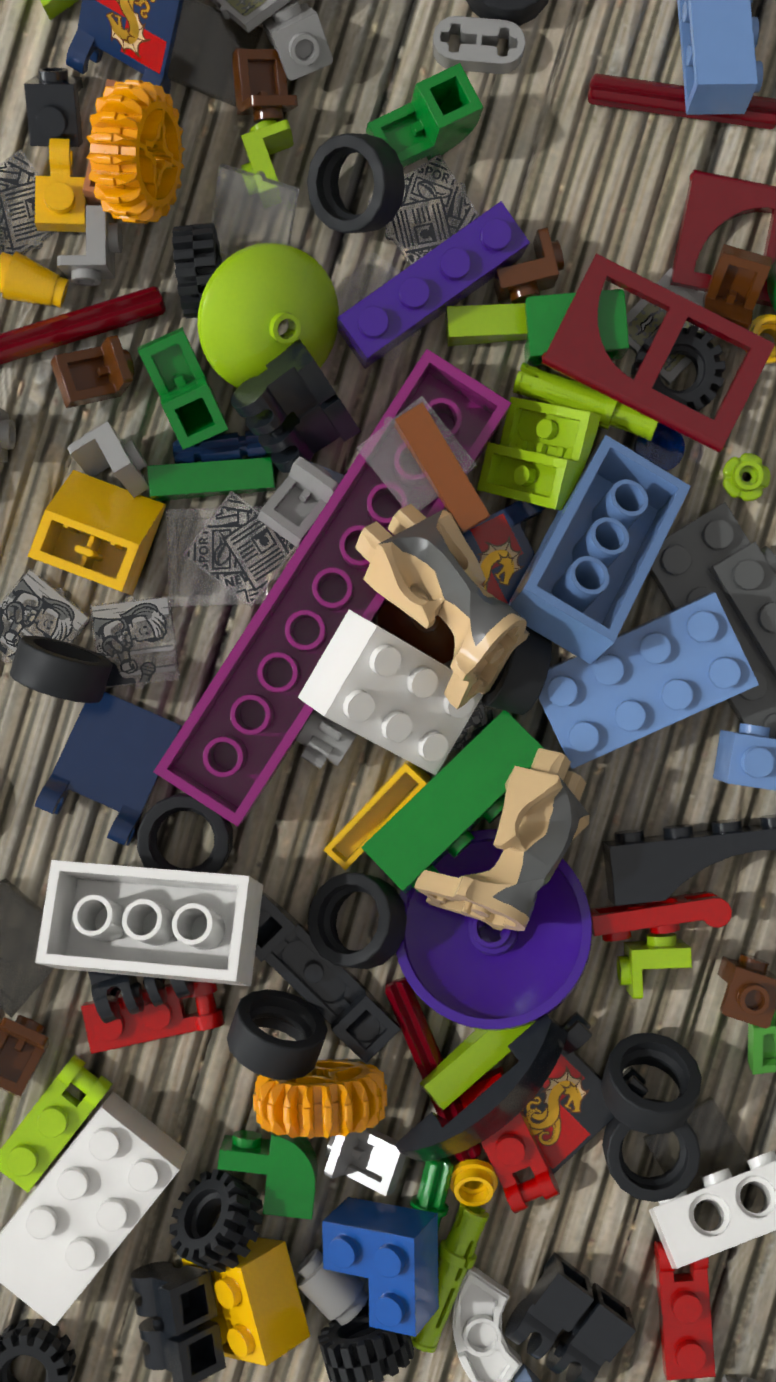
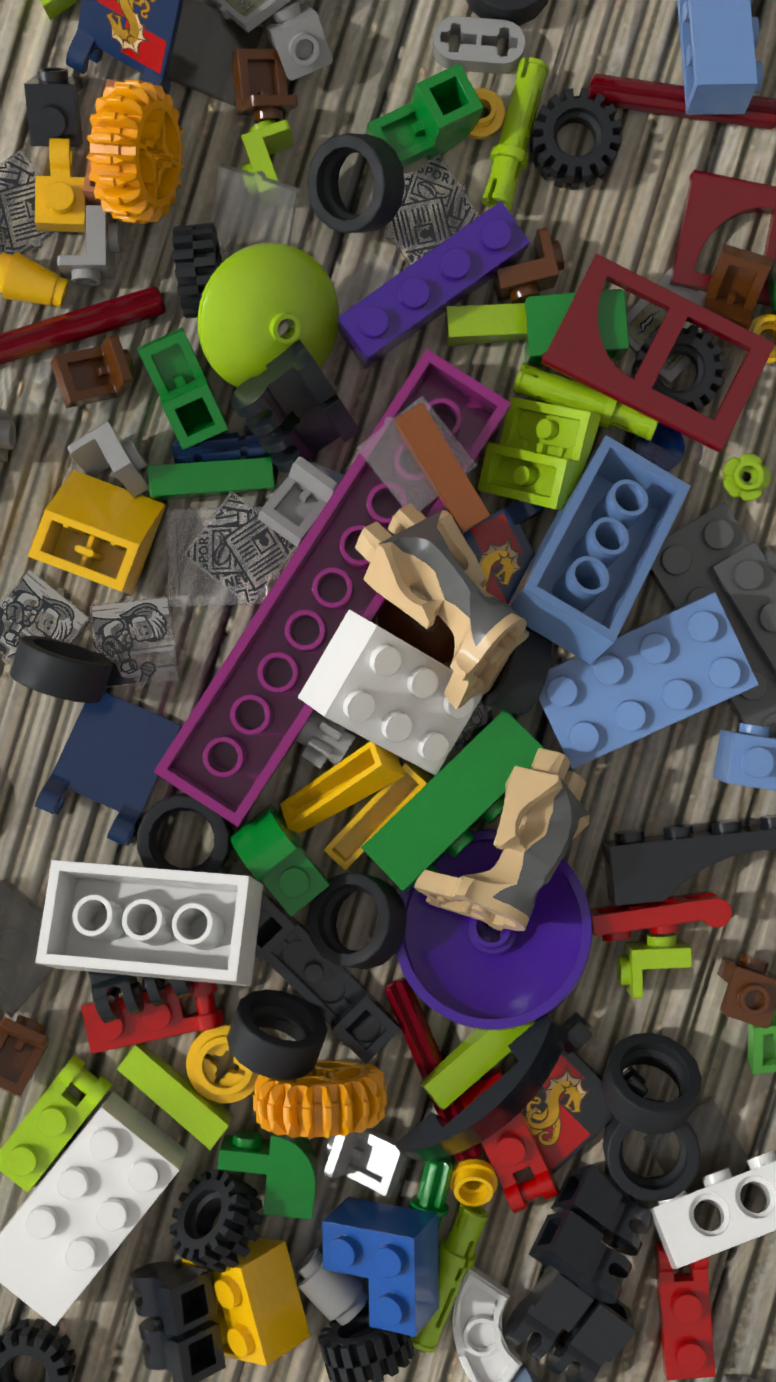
(175, 1095): none -> lime piece
(203, 1069): none -> yellow gear
(278, 860): none -> green brick
(341, 787): none -> yellow piece
(493, 122): none -> yellow plate
(510, 154): none -> lime pin
(588, 113): none -> black tyre
(589, 1212): none -> black legs

